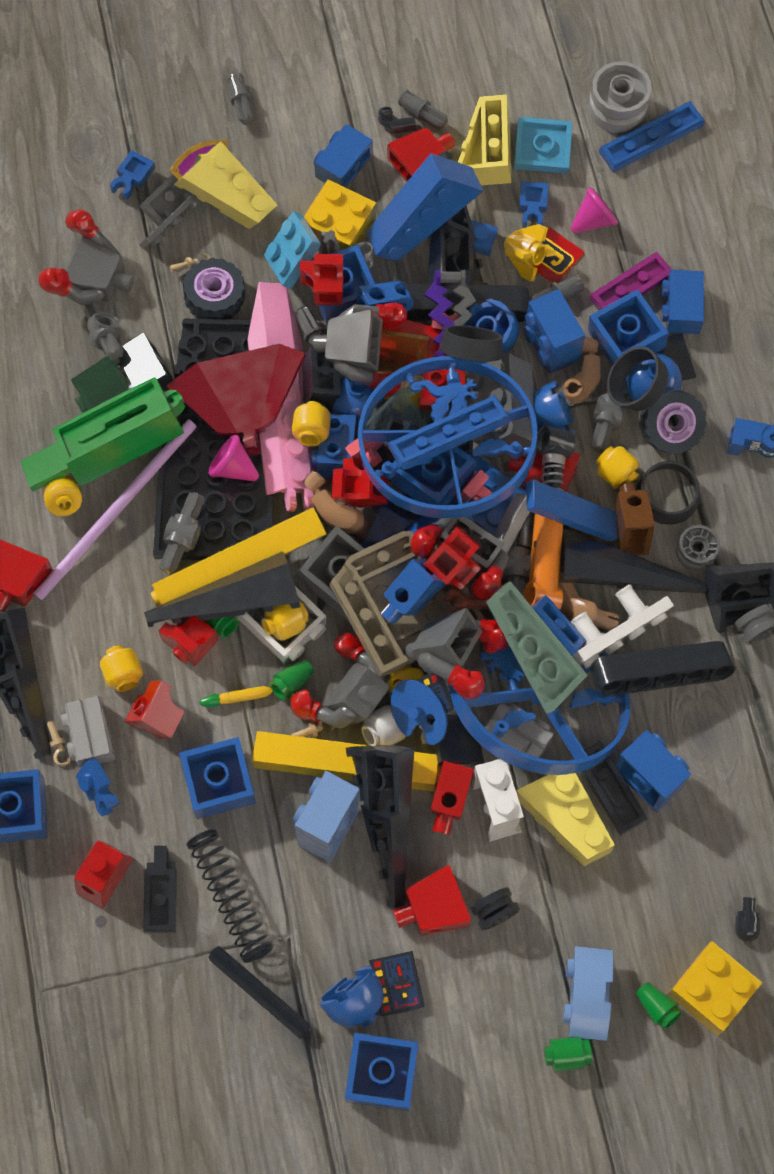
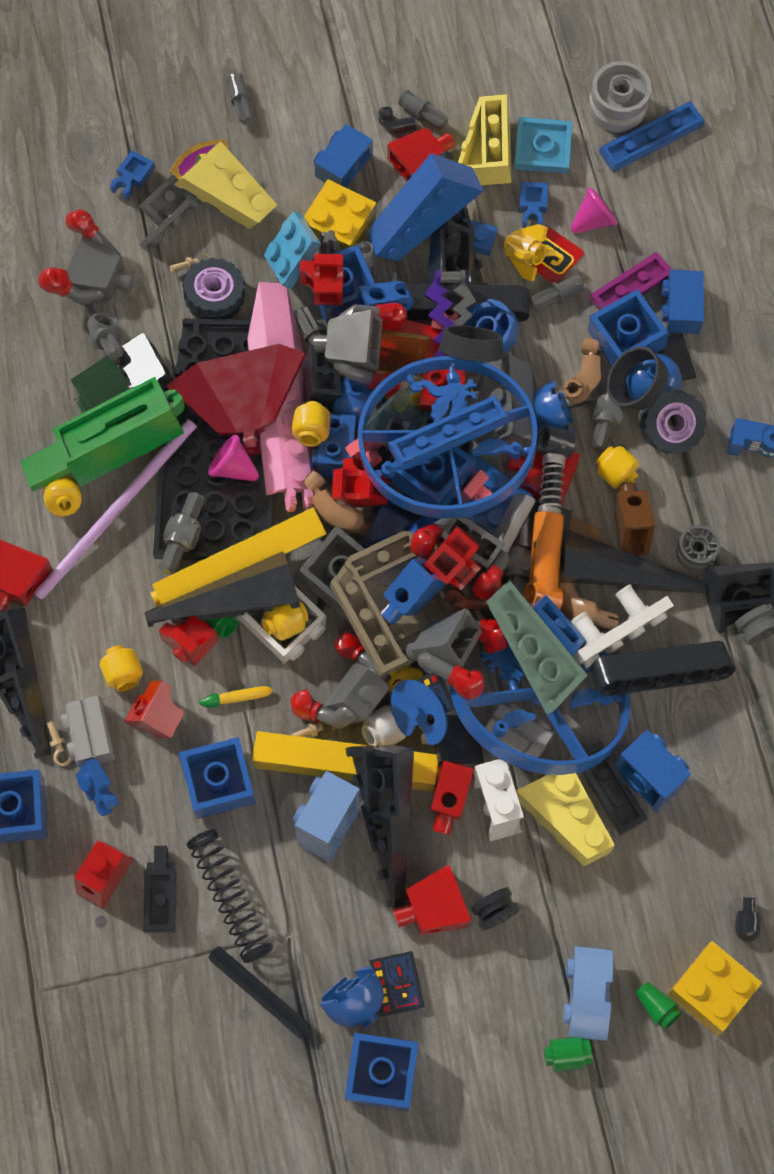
(291, 679): green cone -> none
(553, 331): blue brick -> none
(571, 510): blue tile -> none
(671, 518): black tyre -> none

